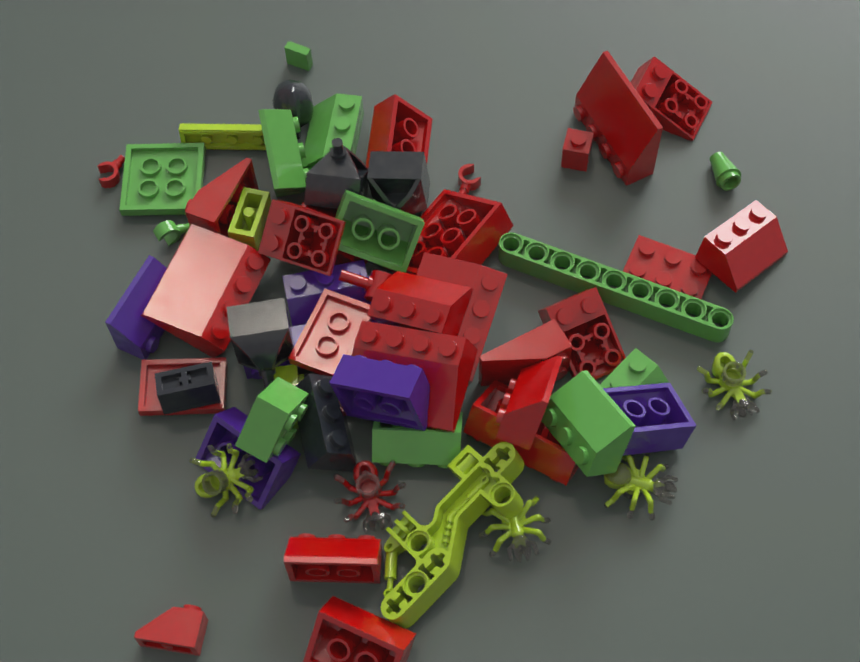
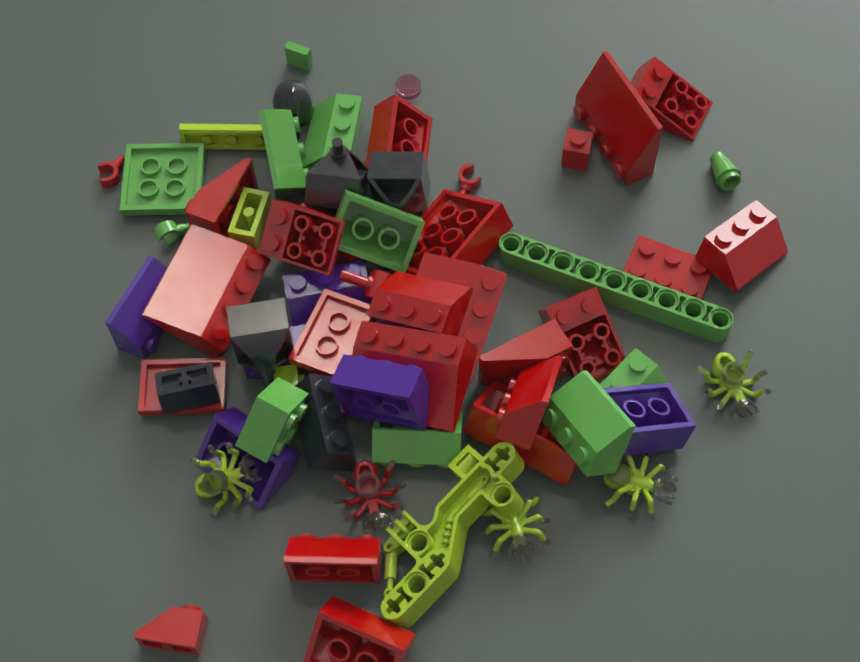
(408, 86): none -> clear pink tile

